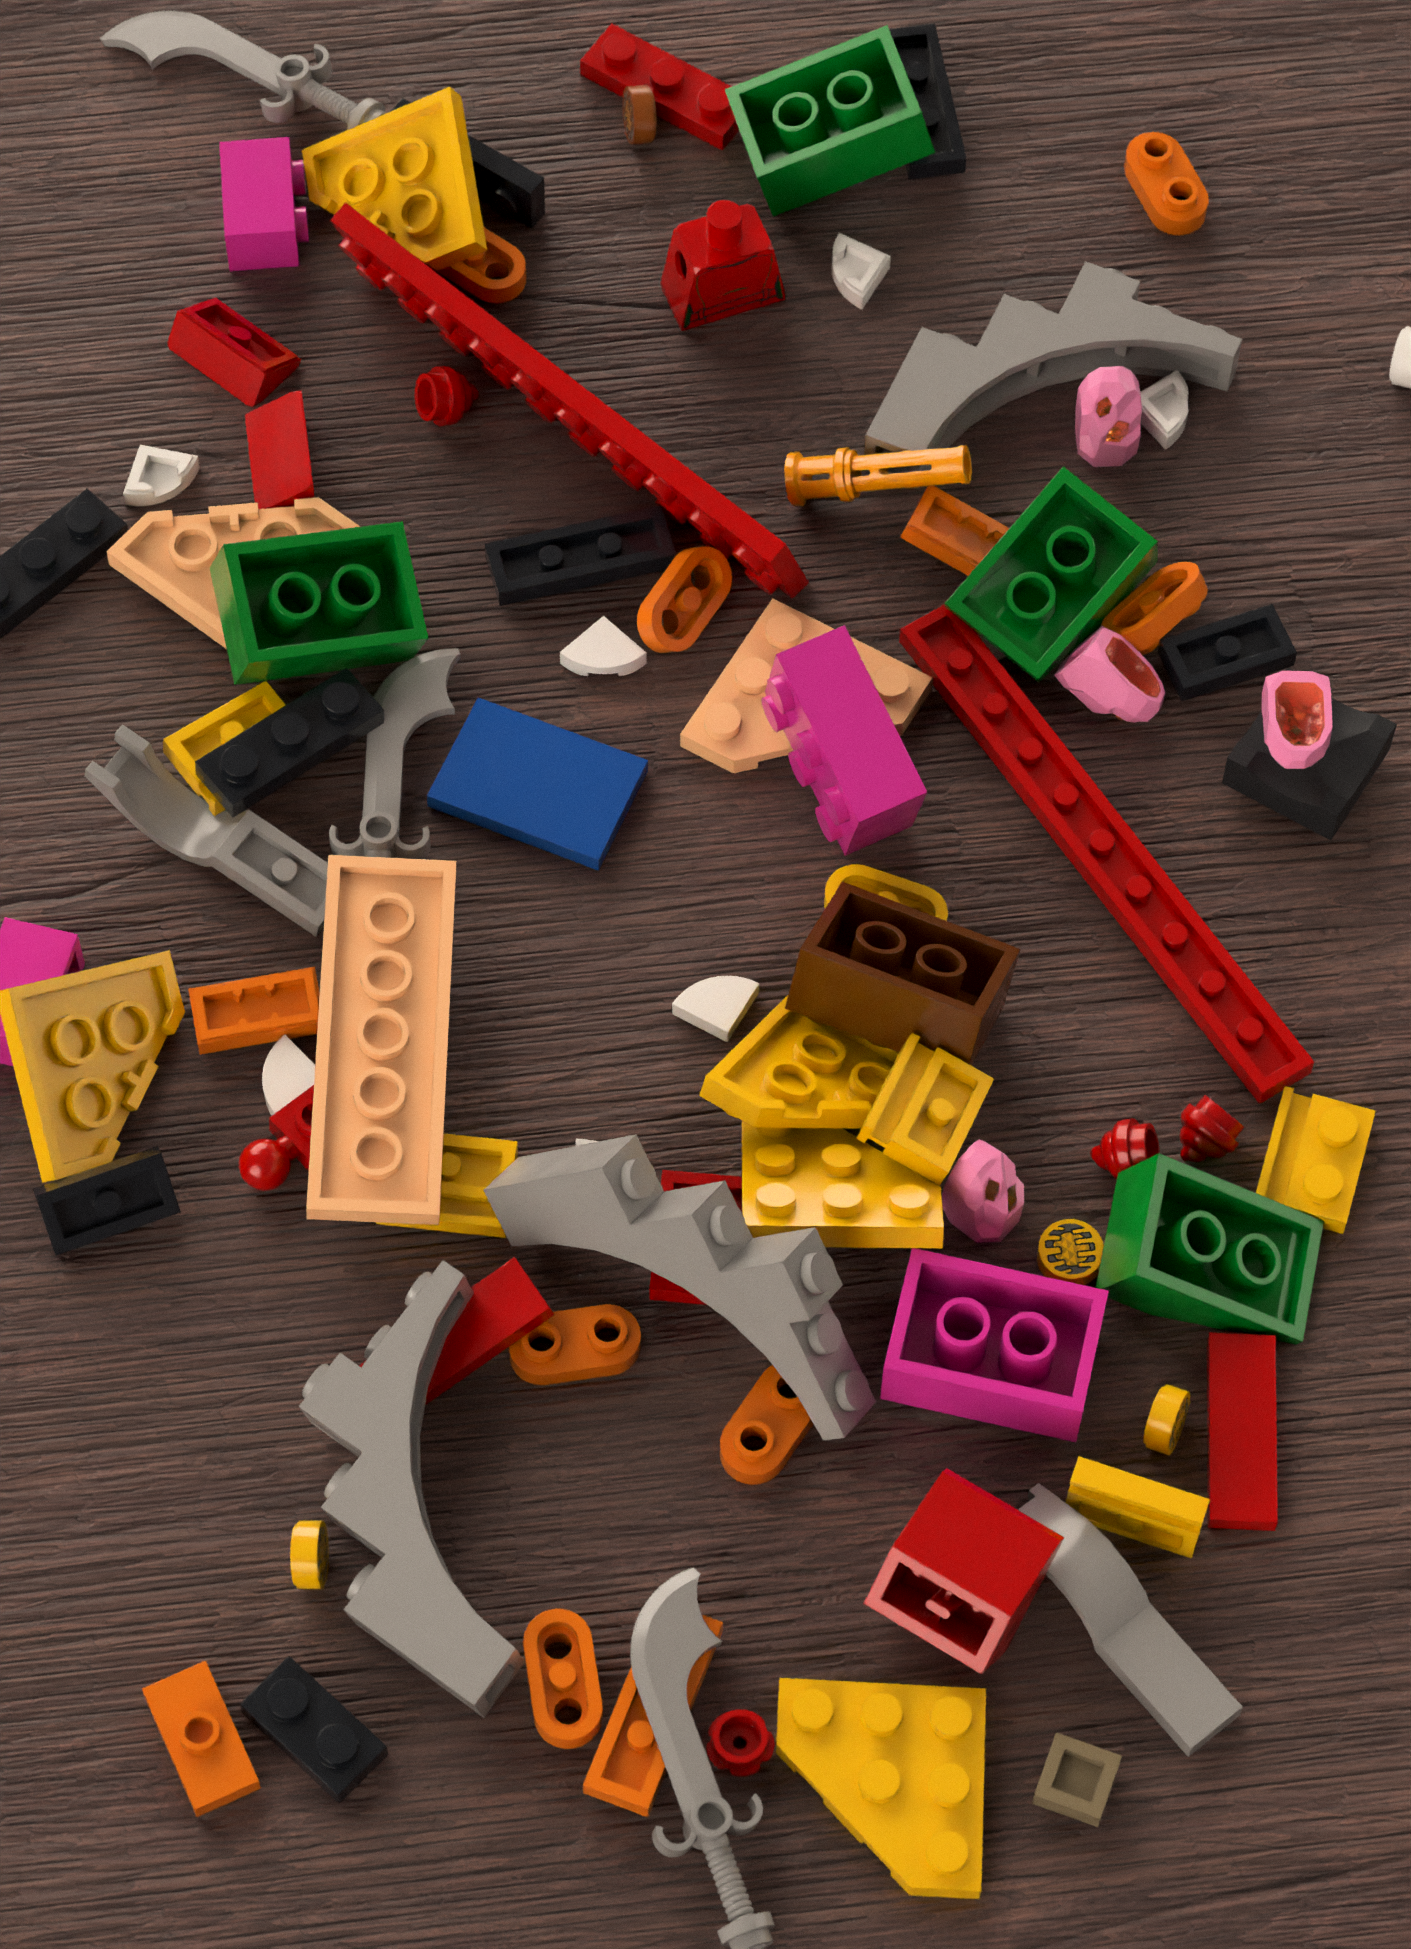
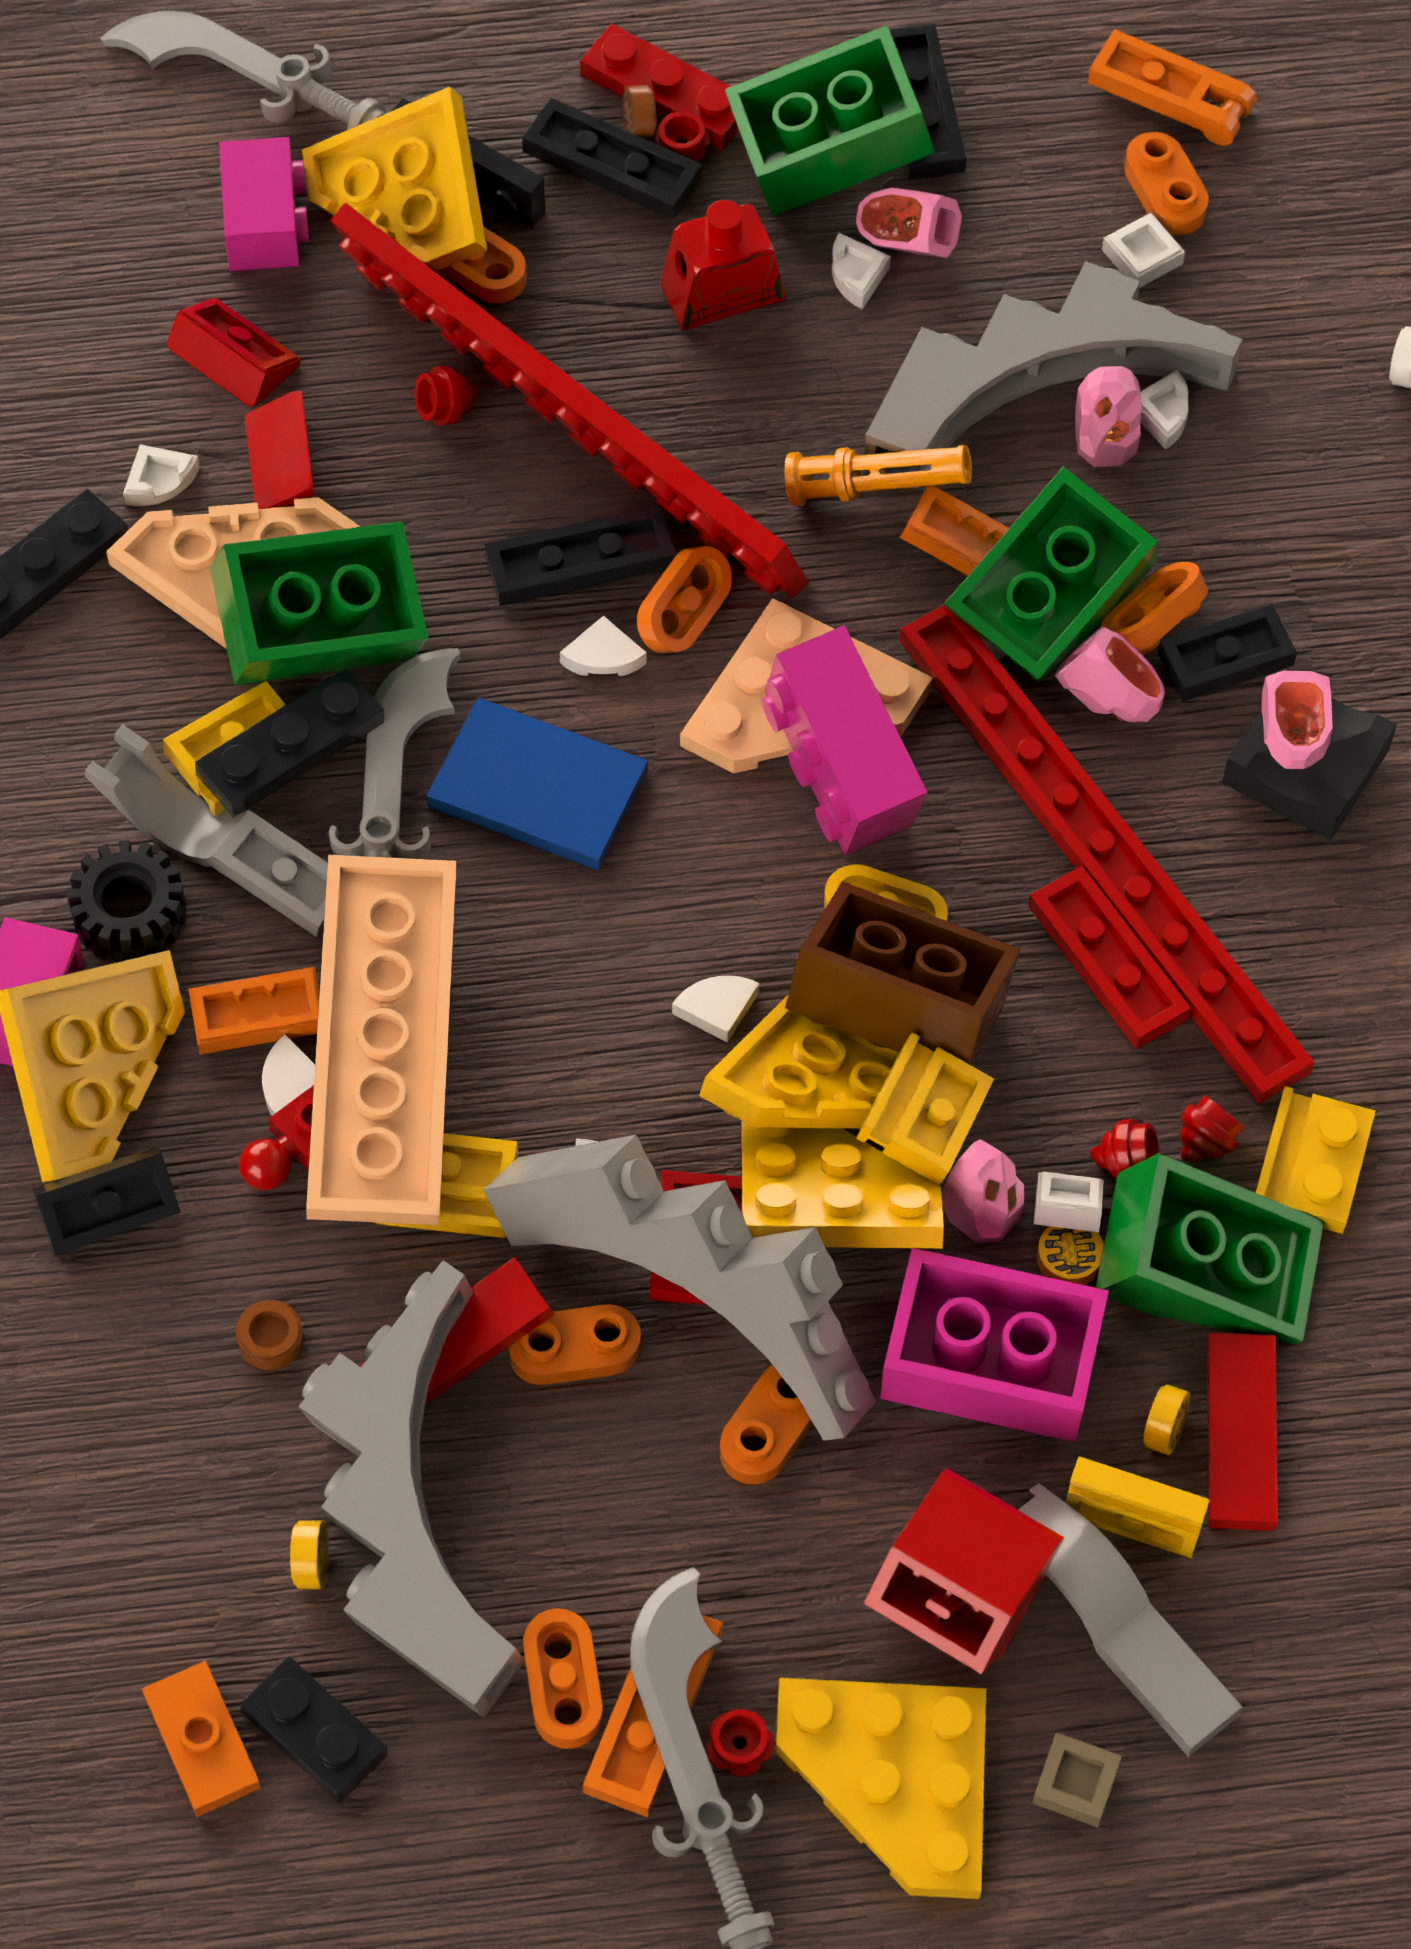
(121, 871): none -> black tyre
(270, 1335): none -> dark orange tile
(612, 158): none -> black plate
(685, 128): none -> red plate
(910, 221): none -> rock
(1068, 1201): none -> white tile
(1109, 957): none -> red plate
(1143, 250): none -> white tile
(1172, 86): none -> orange plate

